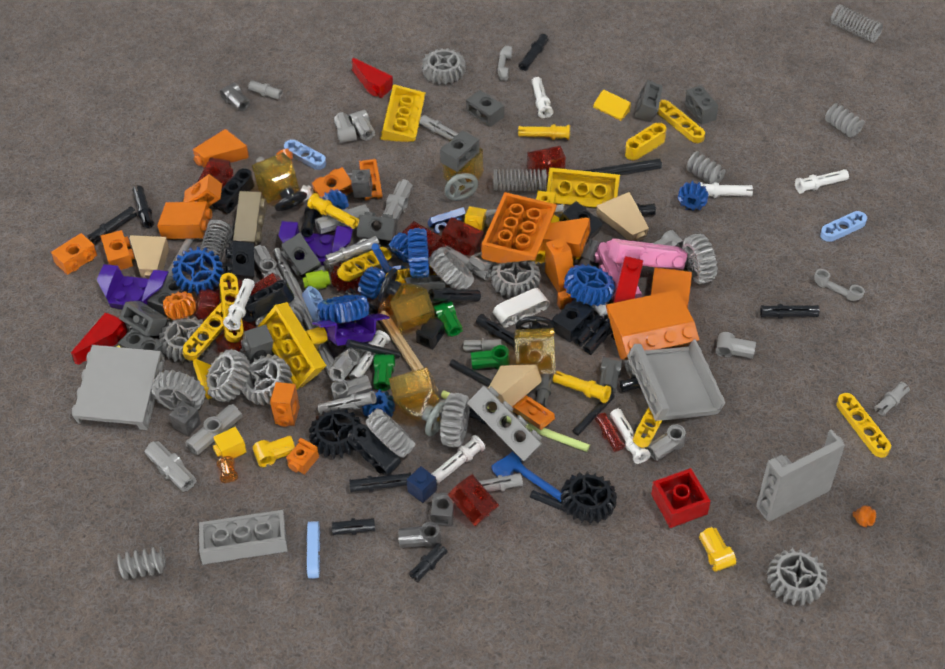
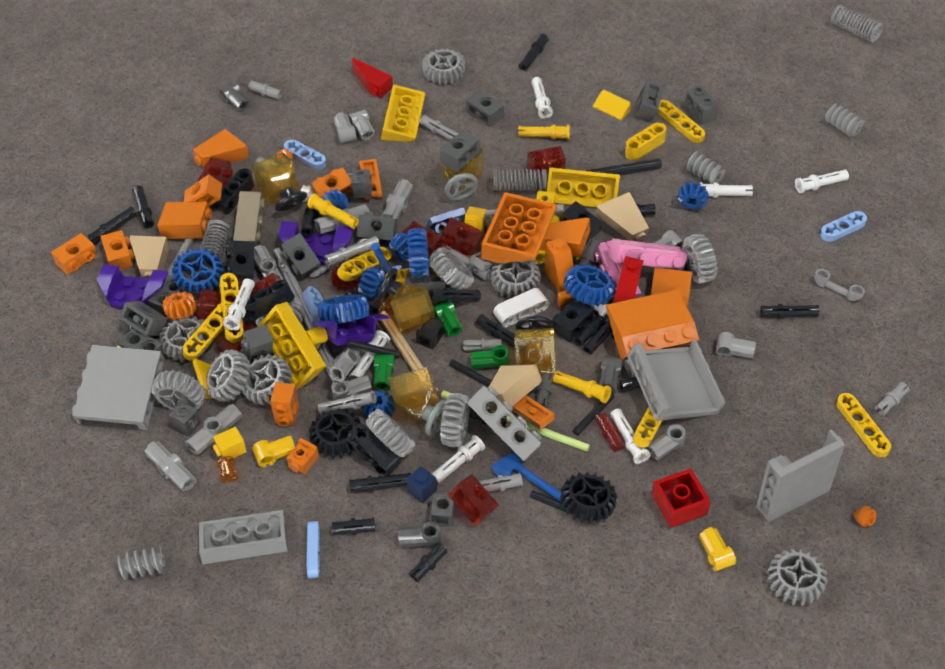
(105, 332): red slope -> none
(317, 279): lime brick -> none
(506, 53): light grey bar -> none

